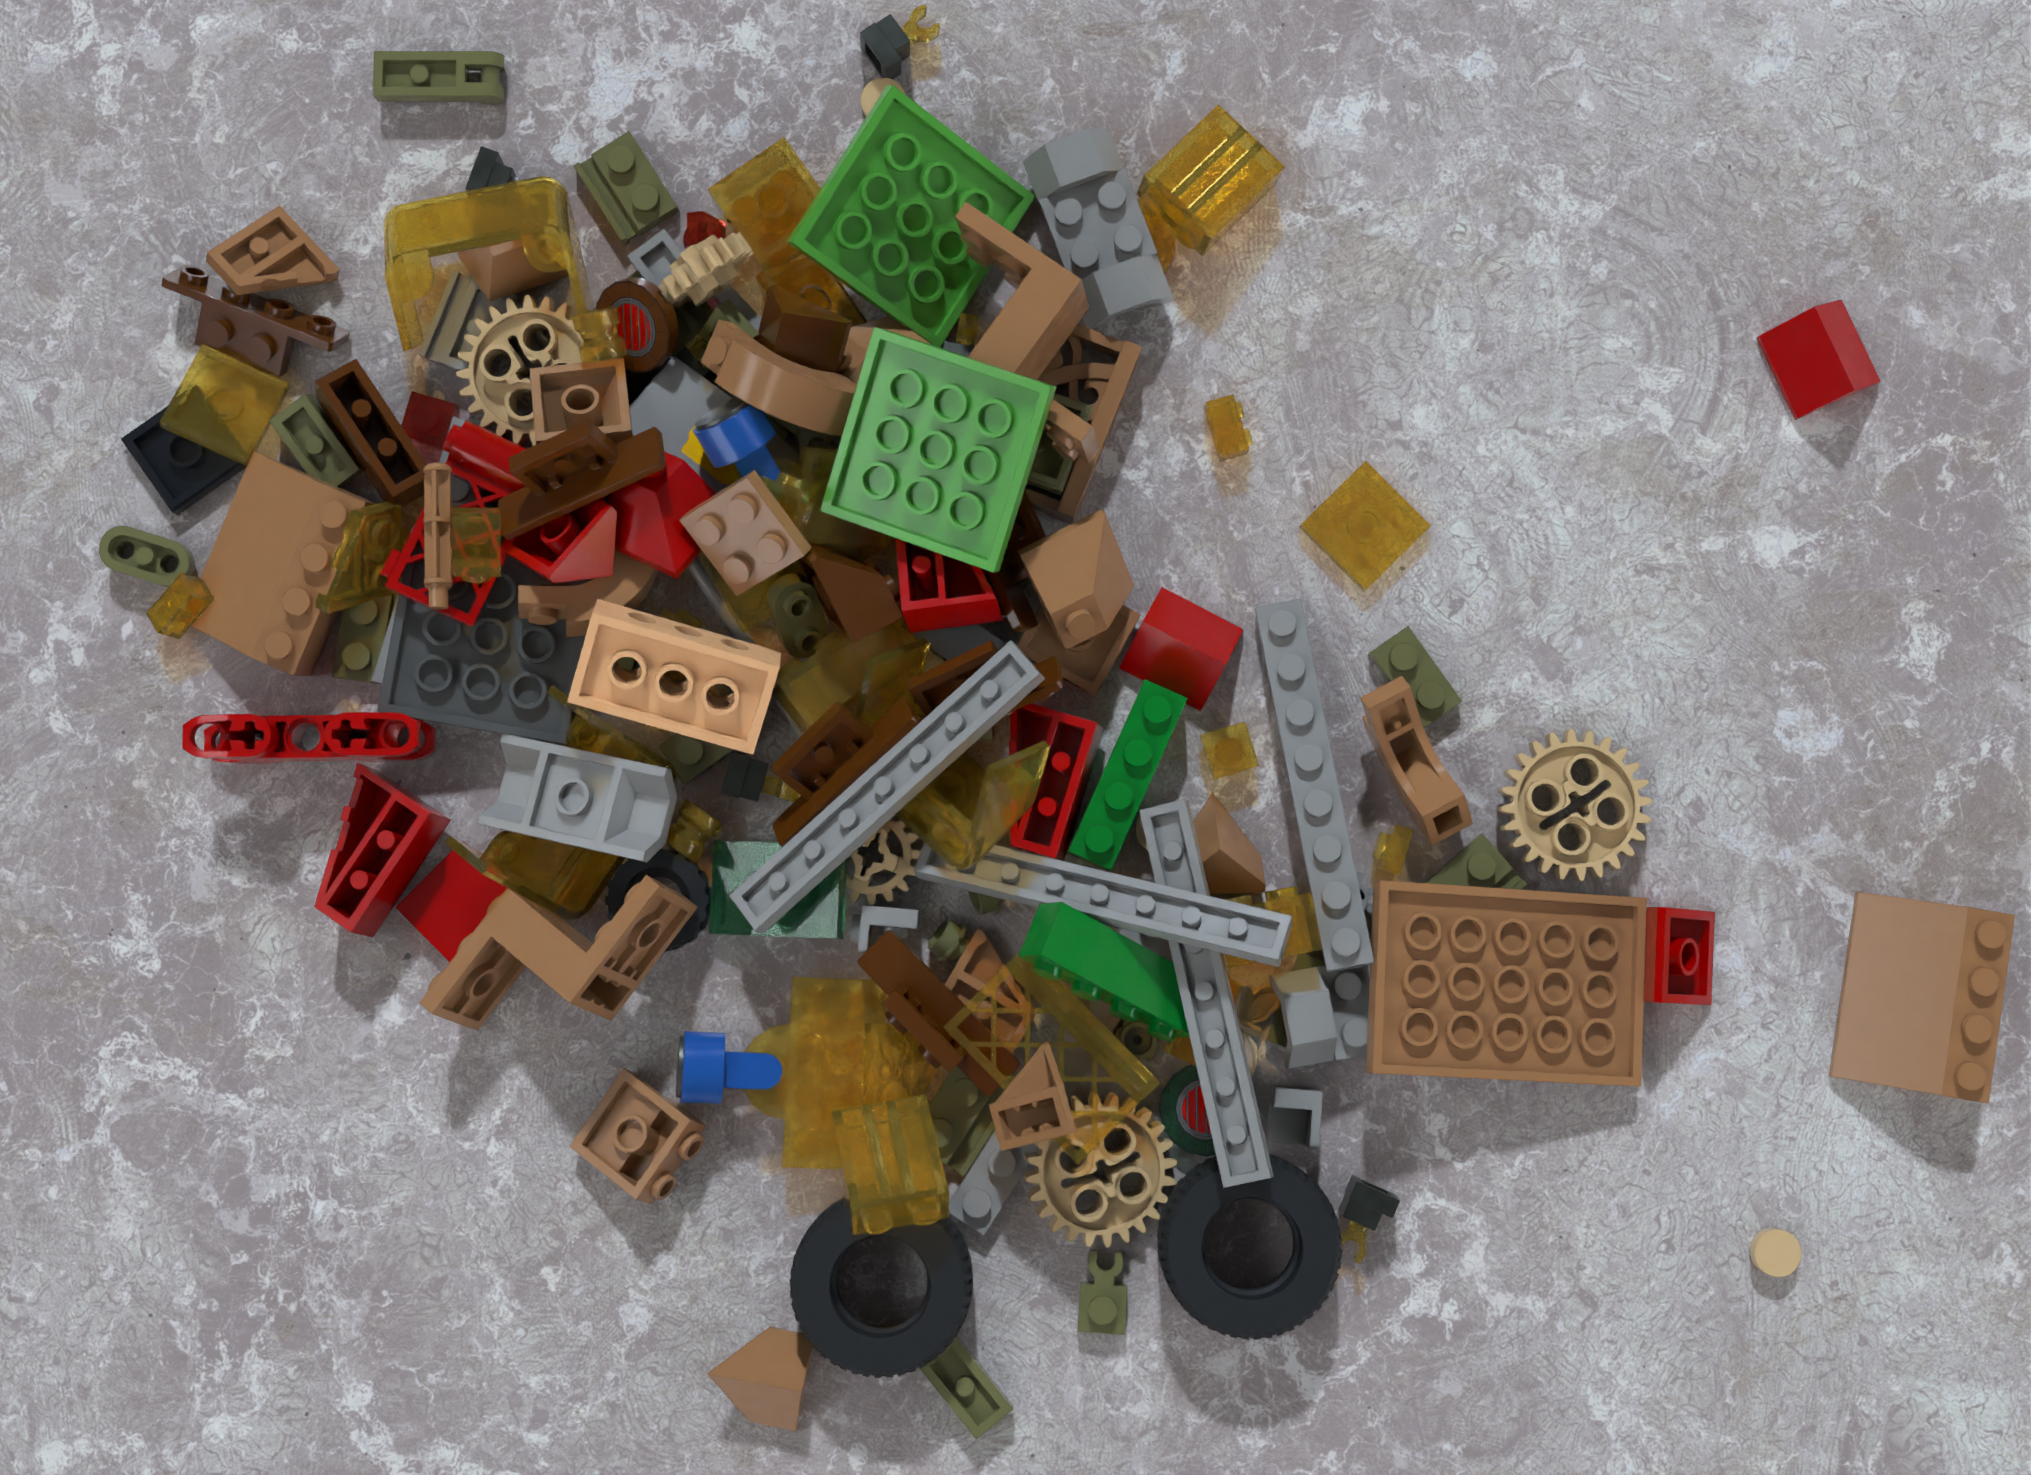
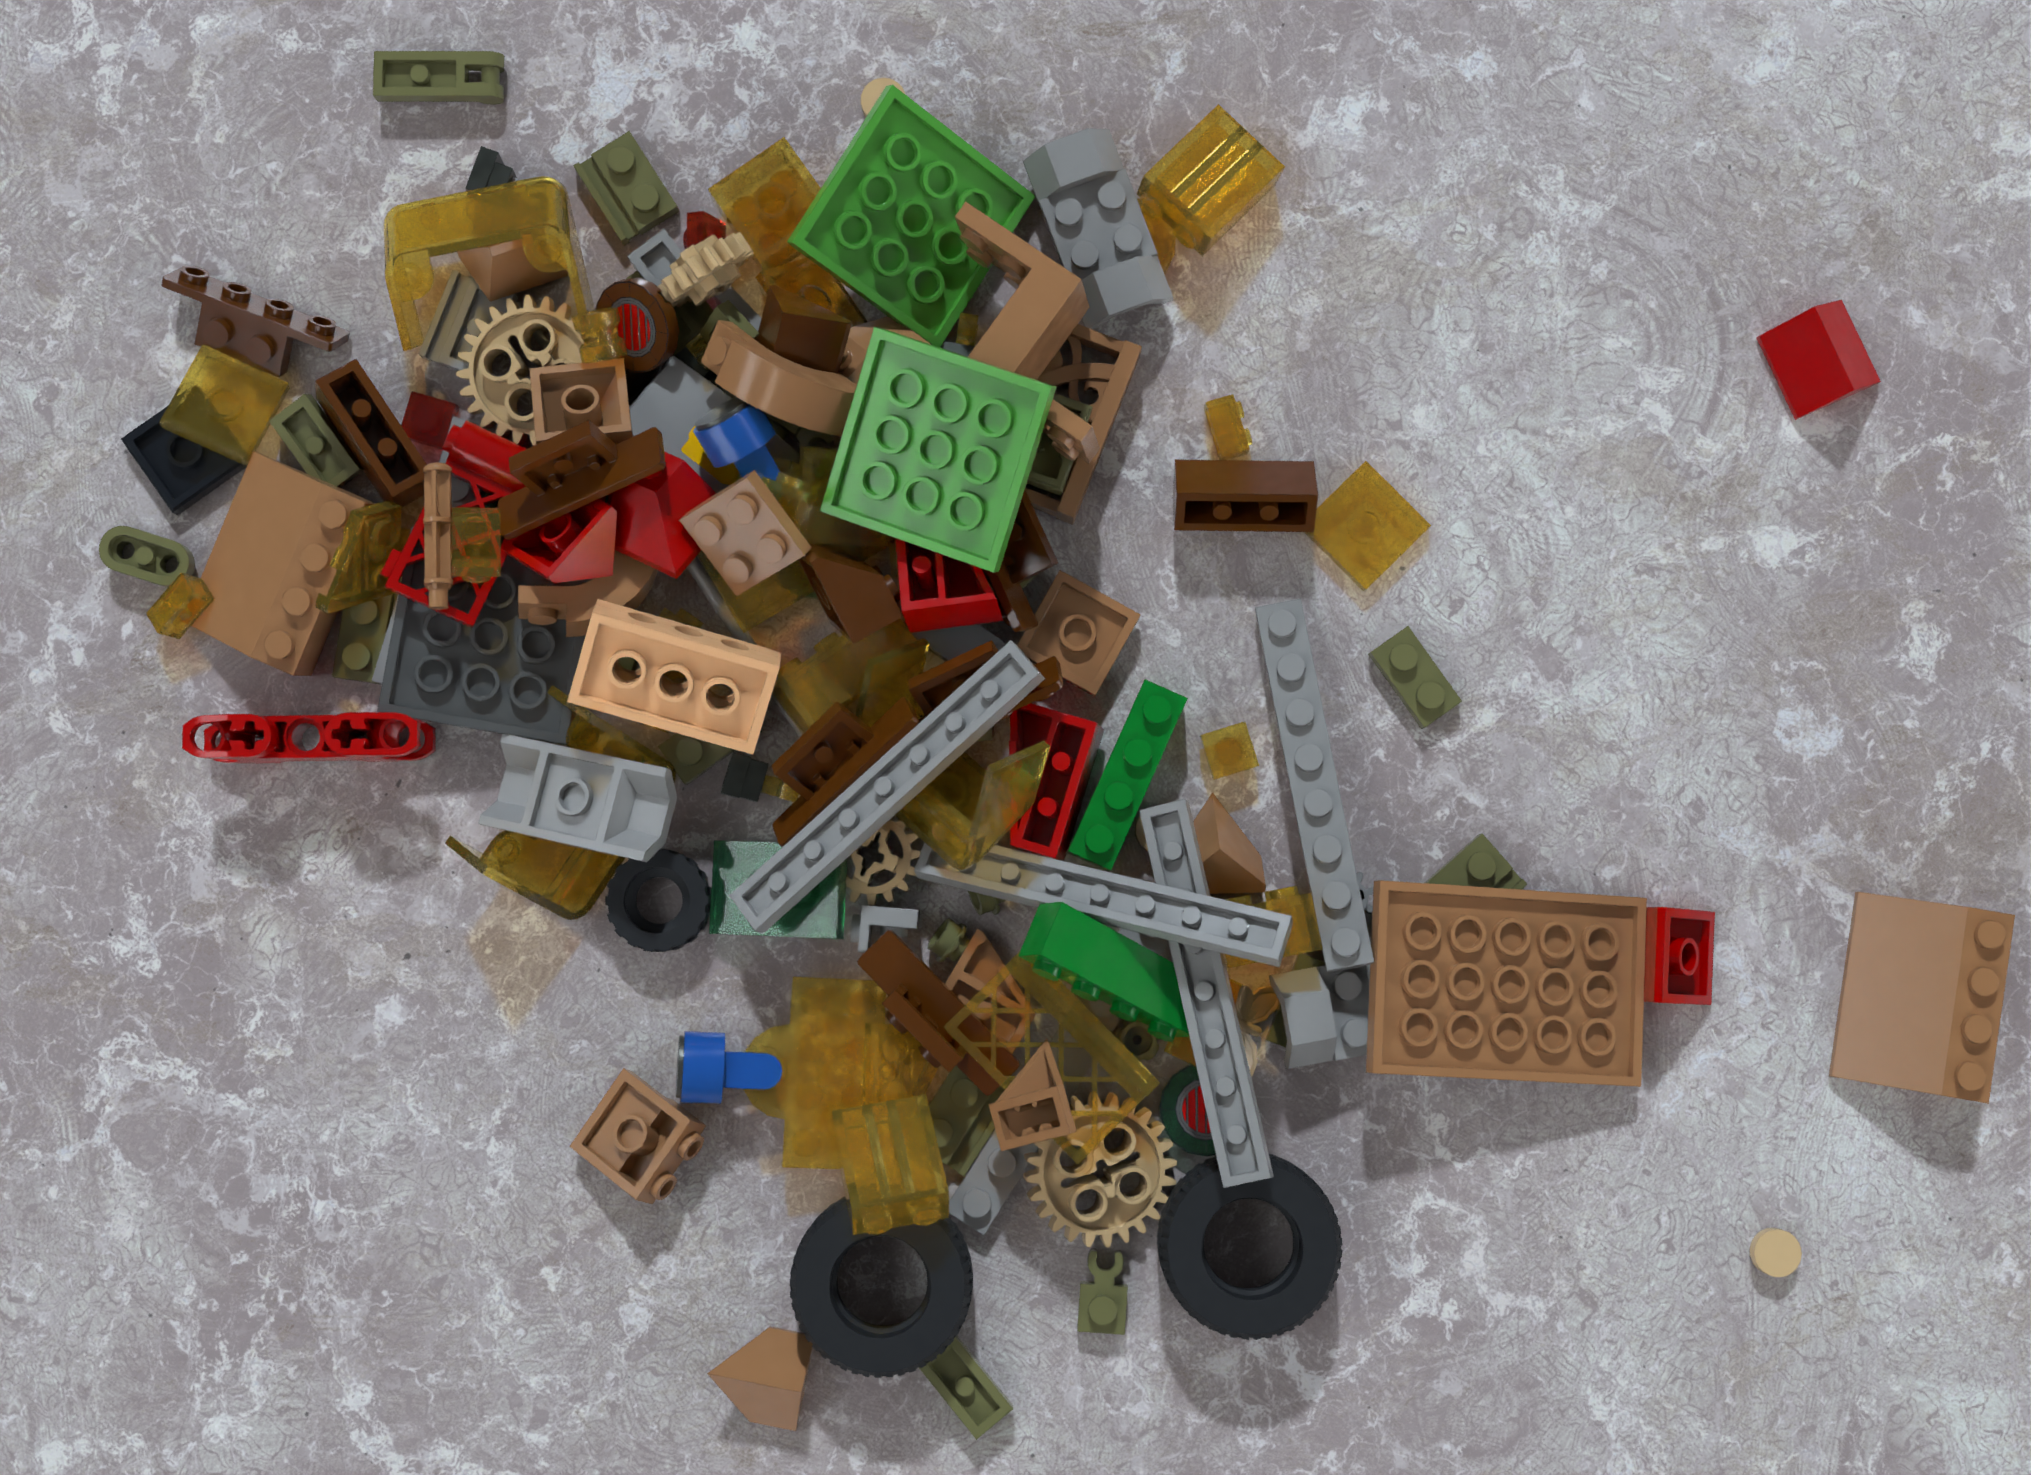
(271, 256): medium nougat wing -> none
(377, 852): red wedge -> none
(450, 903): red tile -> none
(584, 973): medium nougat bracket -> none
(692, 830): clear yellow wheel -> none
(797, 624): olive plate -> none
(889, 44): pearl dark grey piece -> none
(1078, 578): medium nougat slope -> none
(1181, 648): red slope -> none
(1244, 495): none -> reddish brown brick
(1295, 1116): light grey panel -> none
(1364, 1207): pearl dark grey piece -> none
(1391, 849): clear yellow plate -> none
(1411, 762): medium nougat arch -> none
(1596, 840): tan gear -> none

